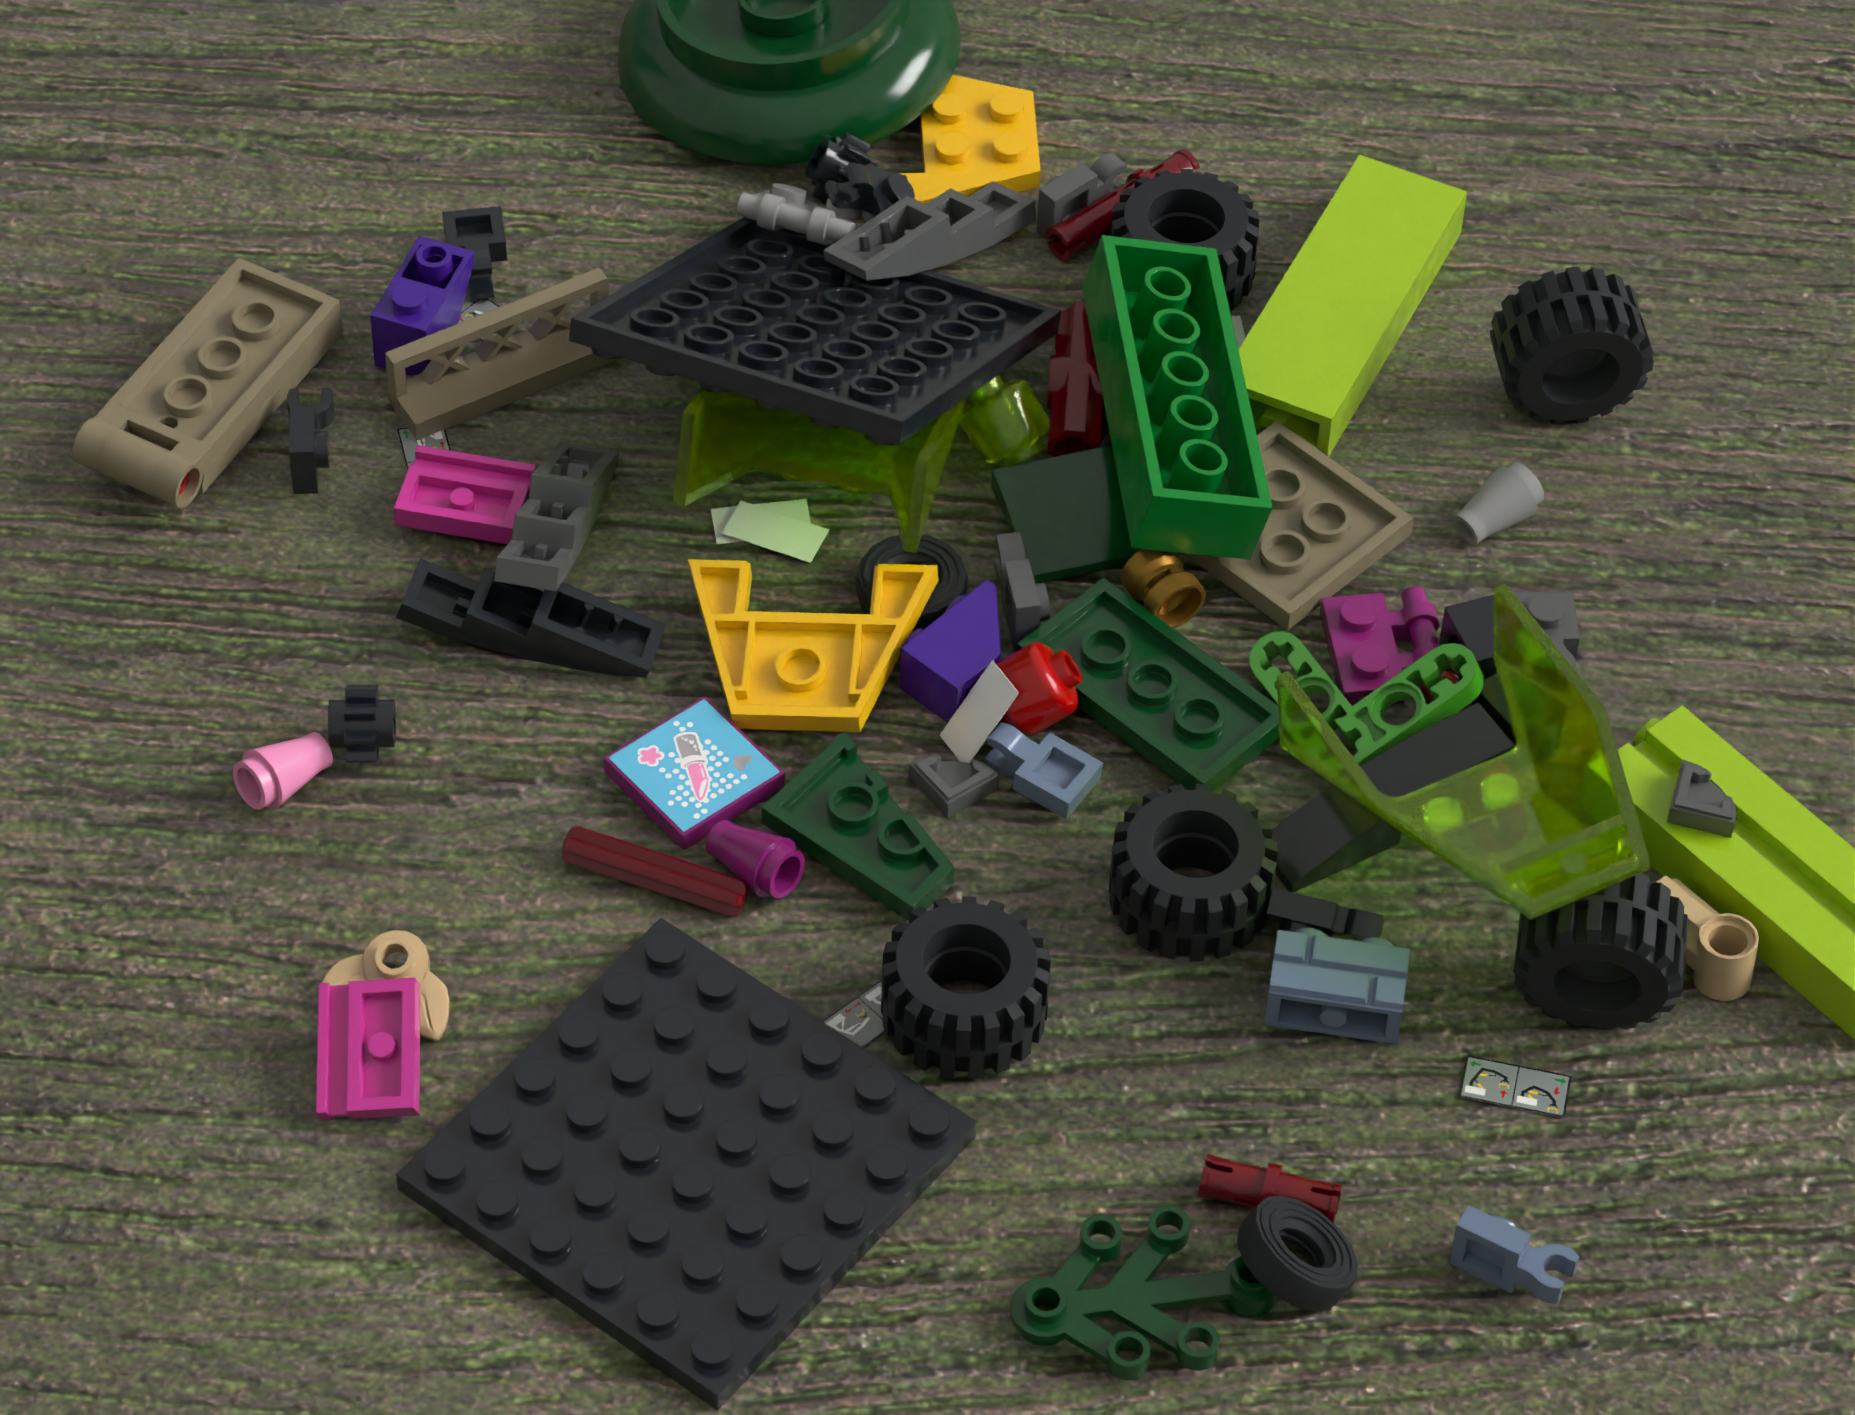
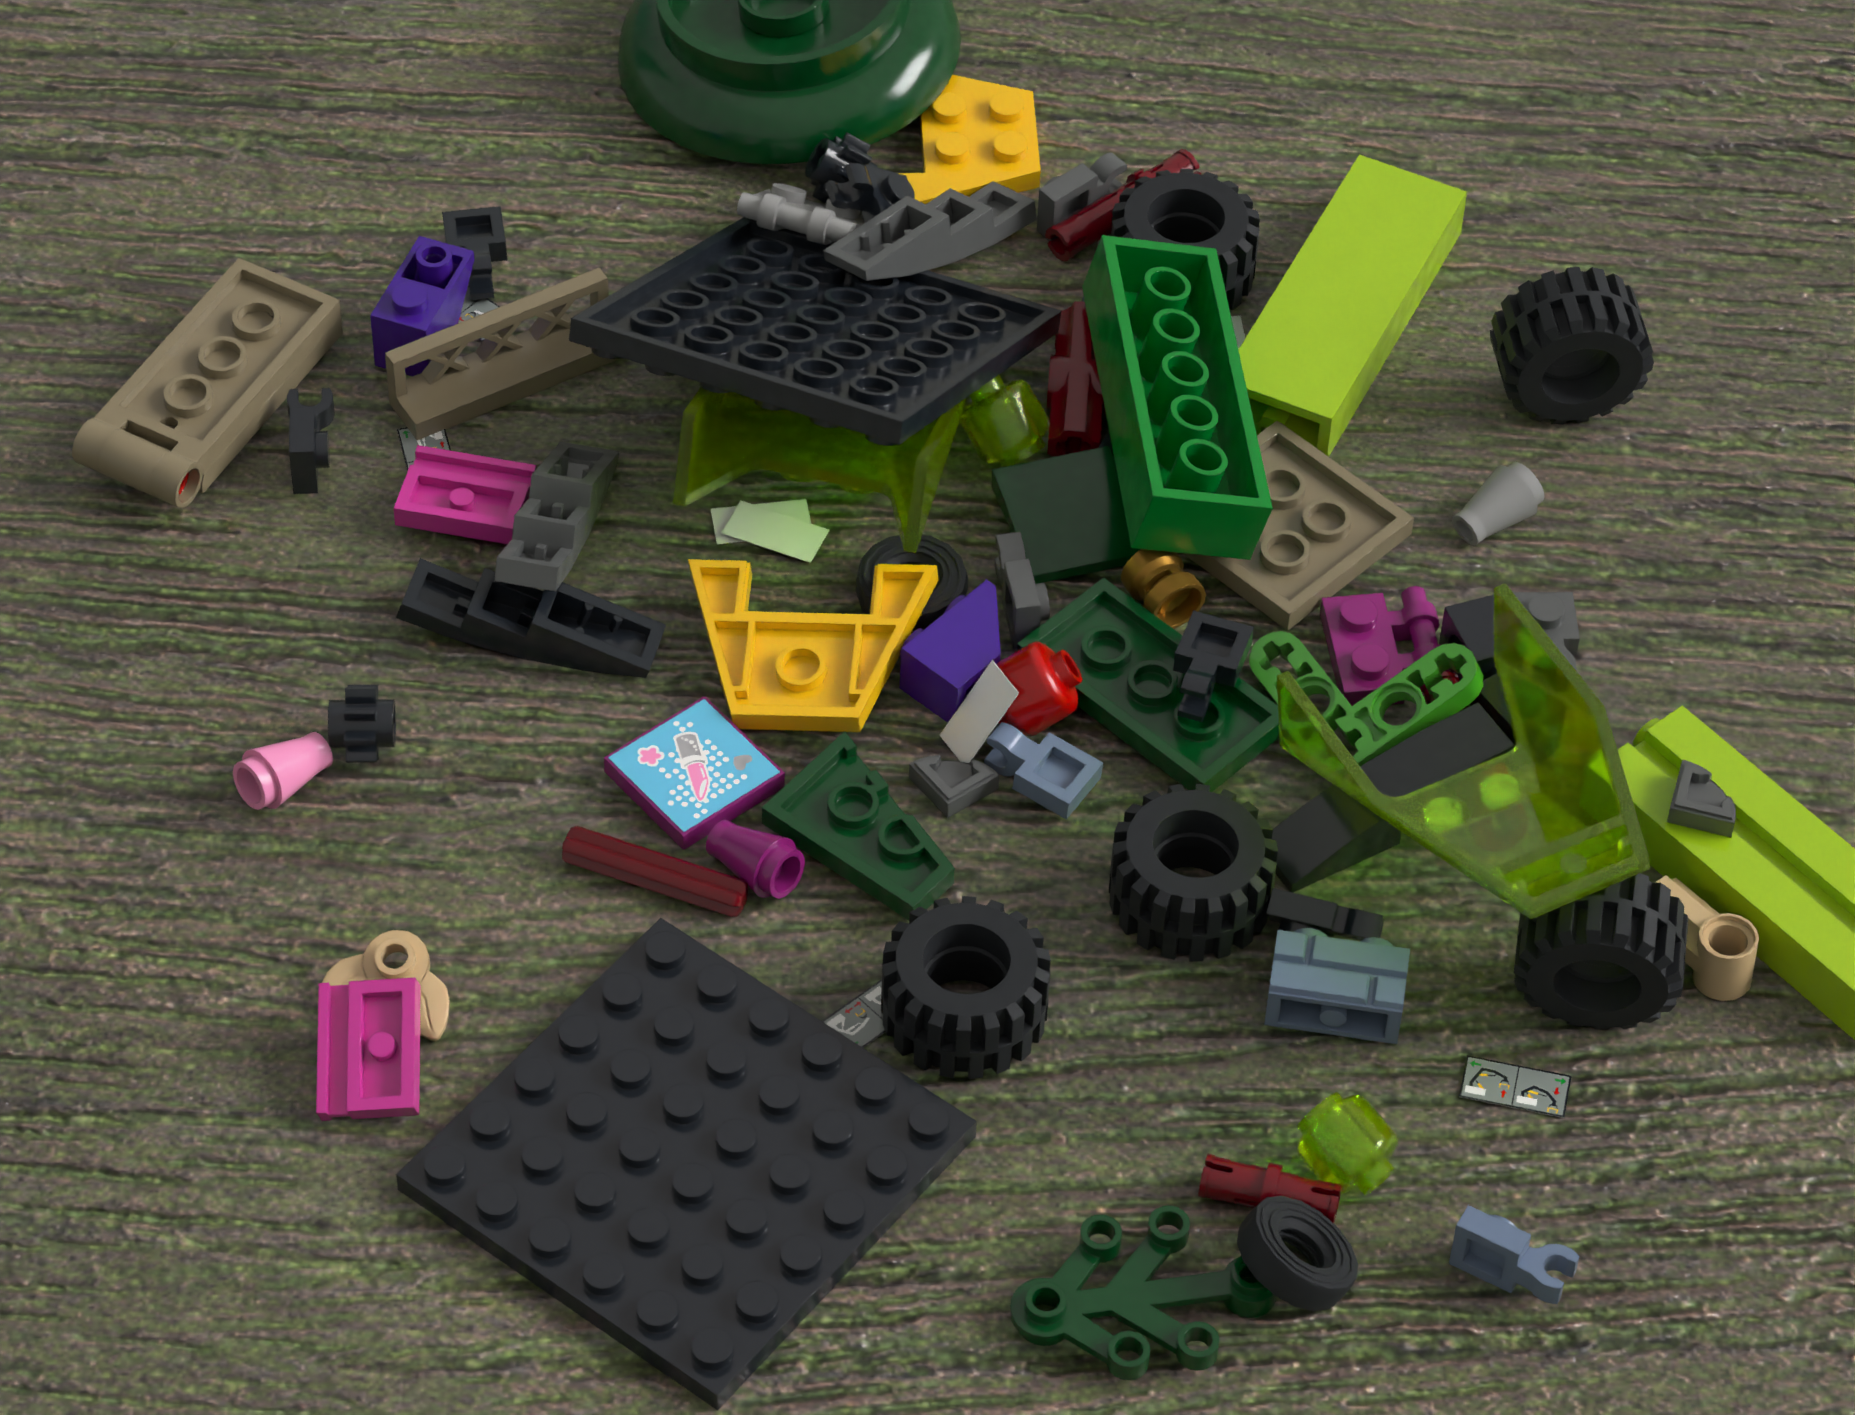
(1209, 654): none -> black plate
(1347, 1143): none -> clear neon green head

